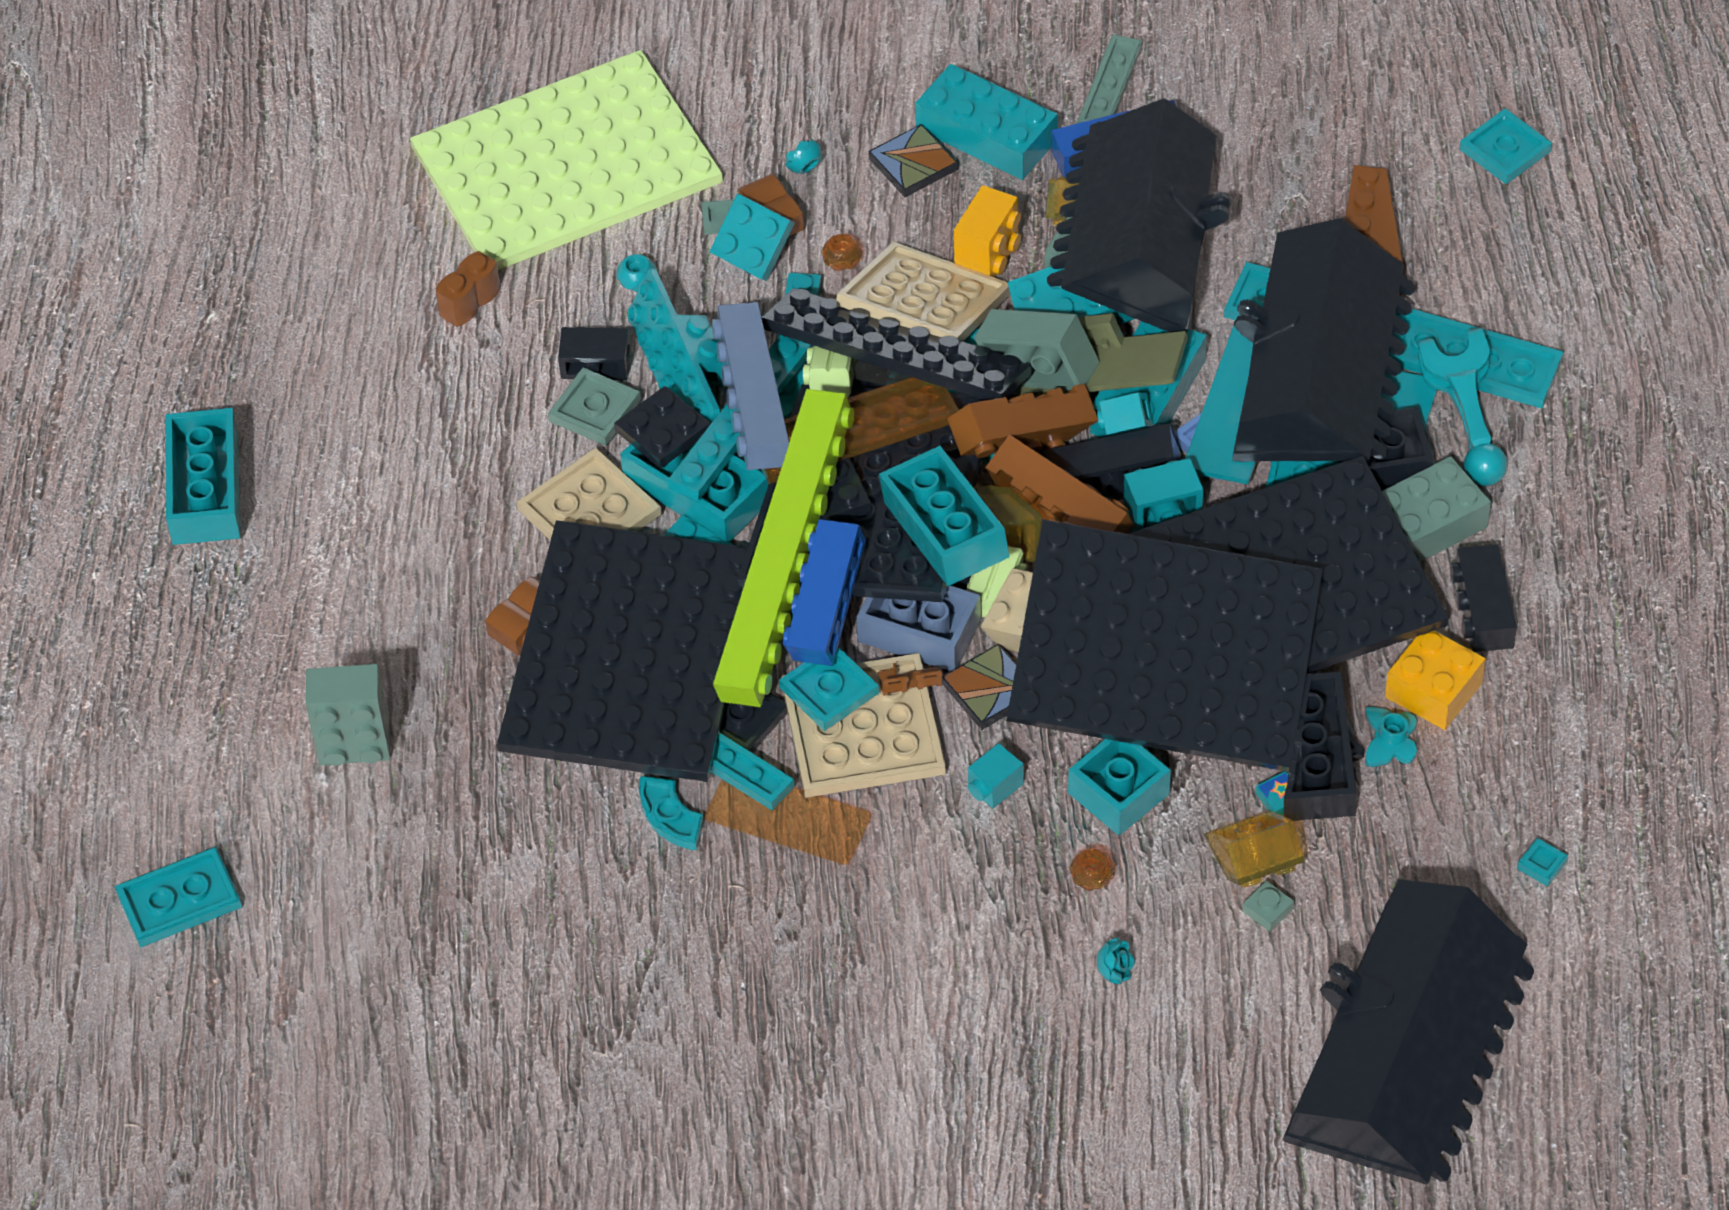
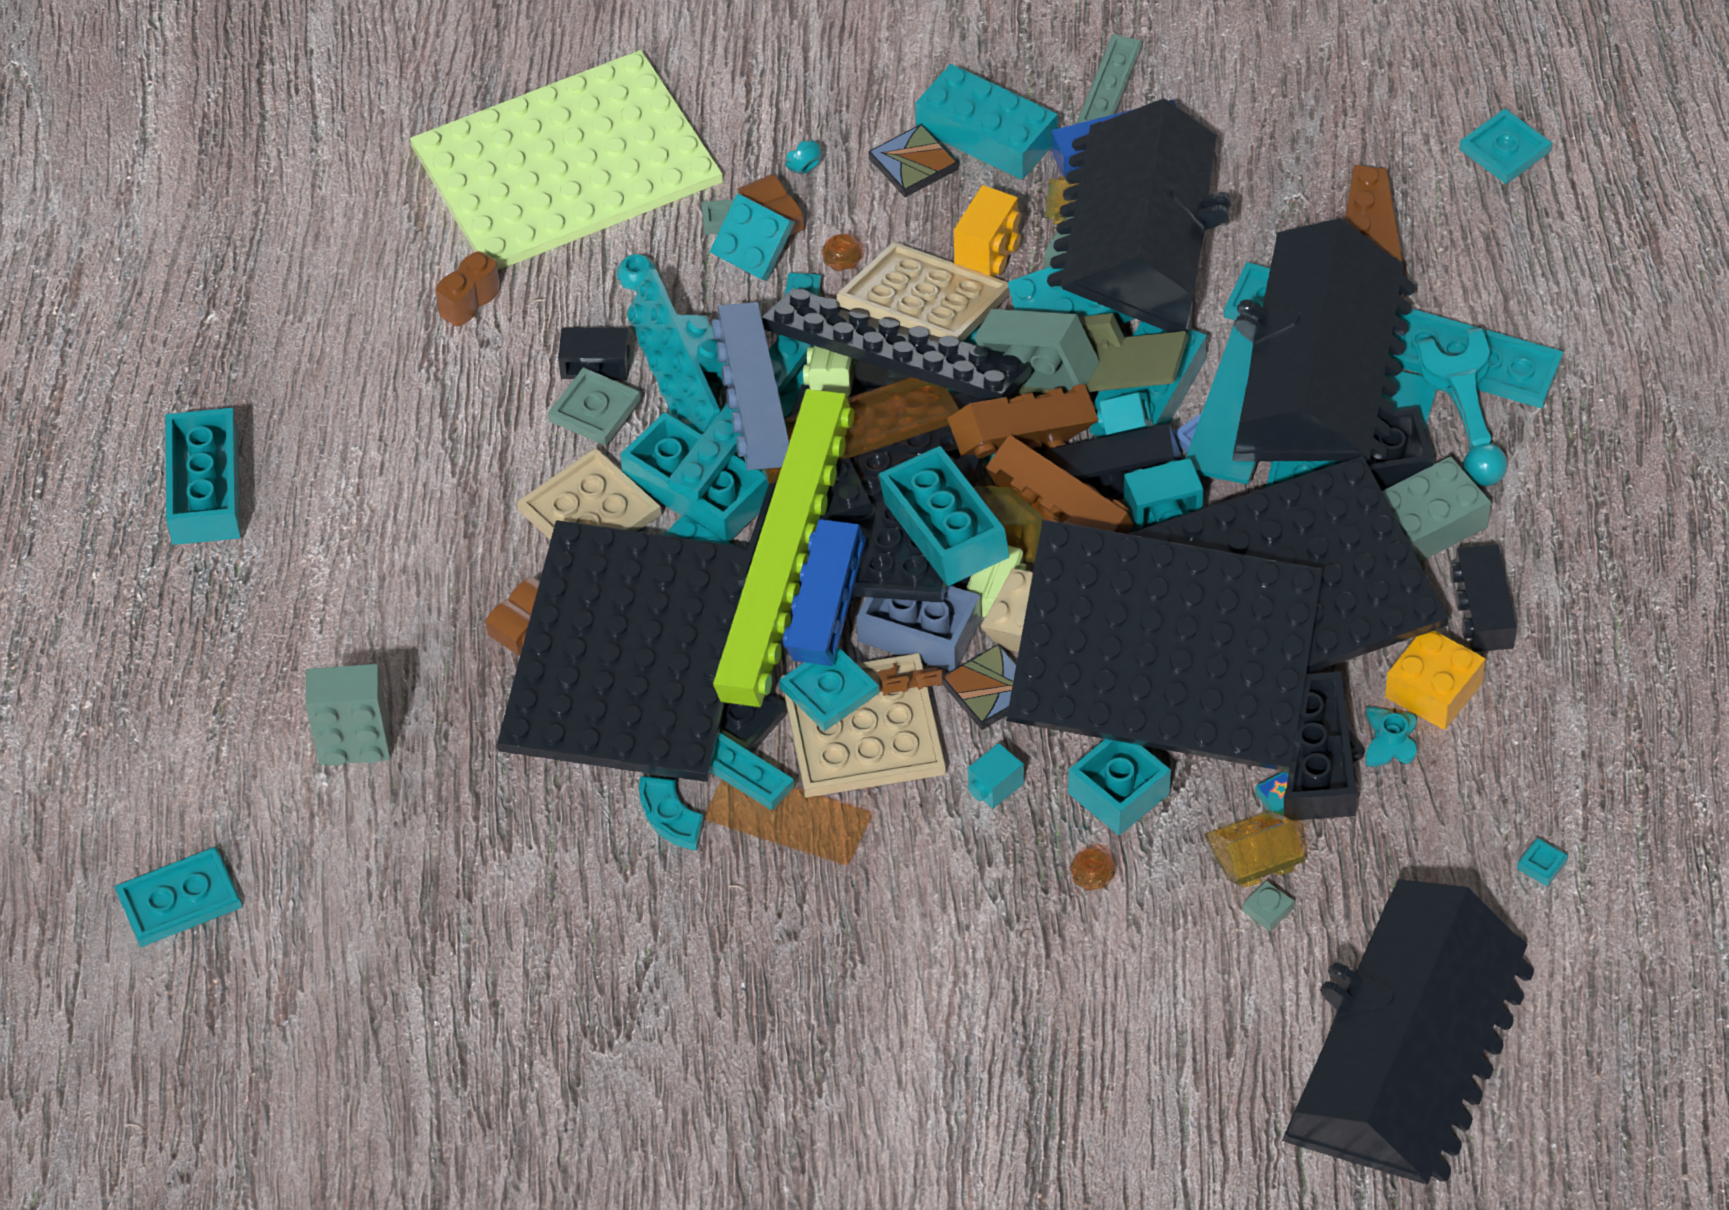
(662, 427): black plate -> none
(1115, 961): teal plate -> none

